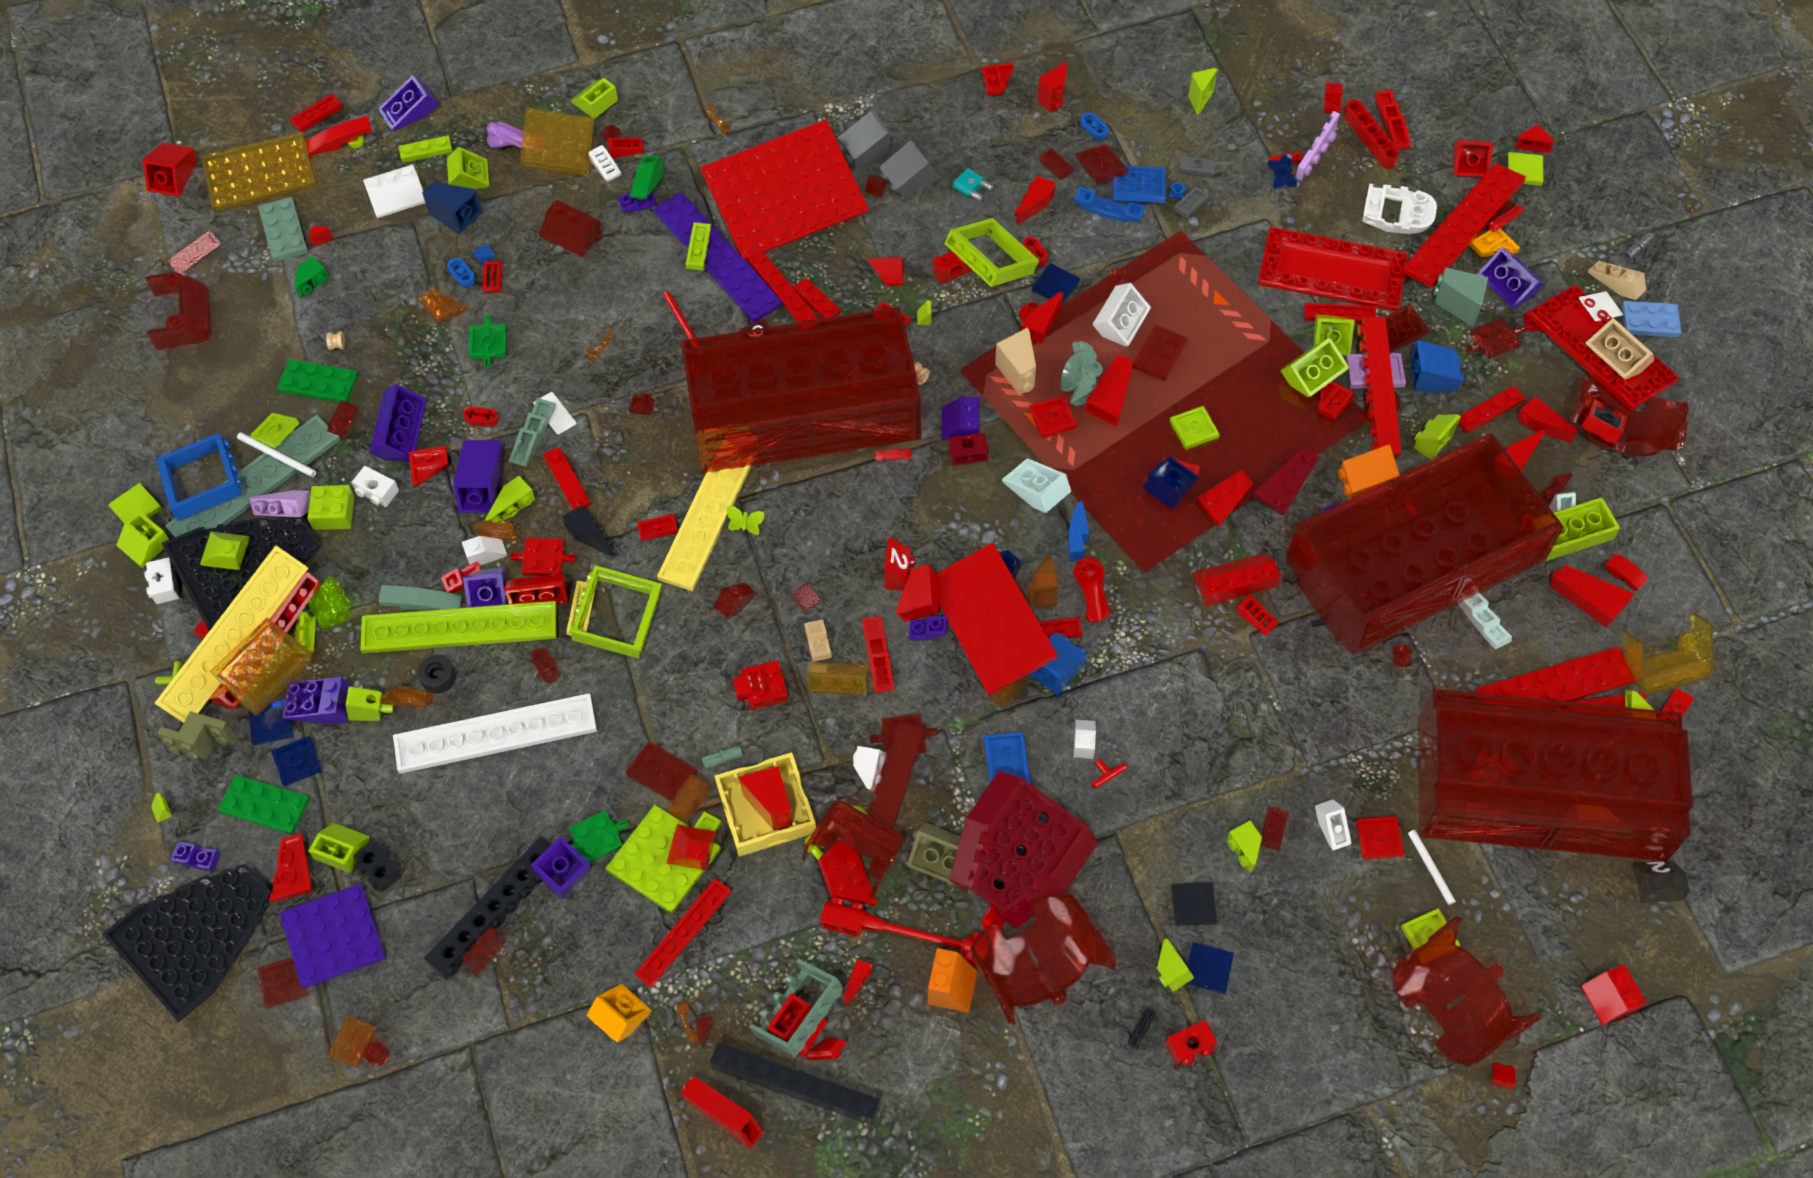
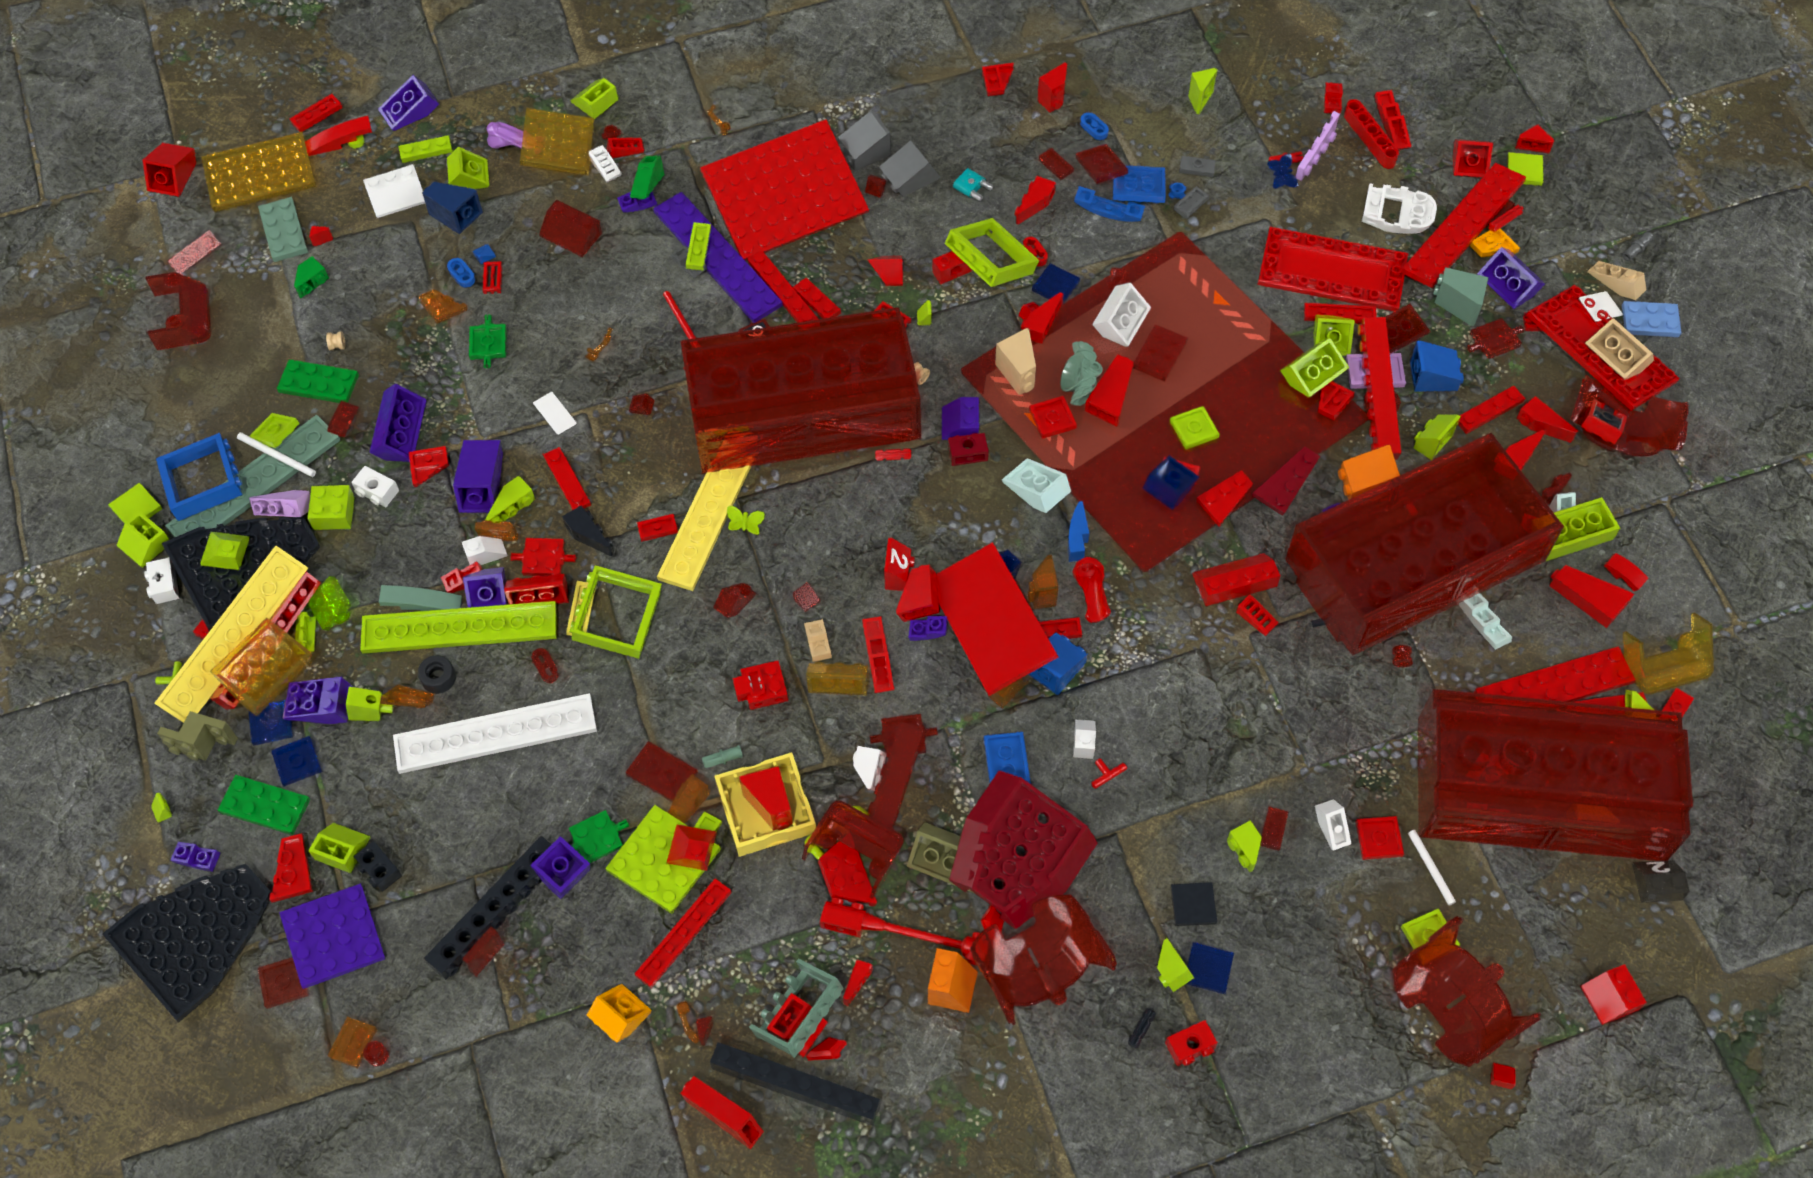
(481, 417): red beam -> none
(532, 433): sand green slope -> none

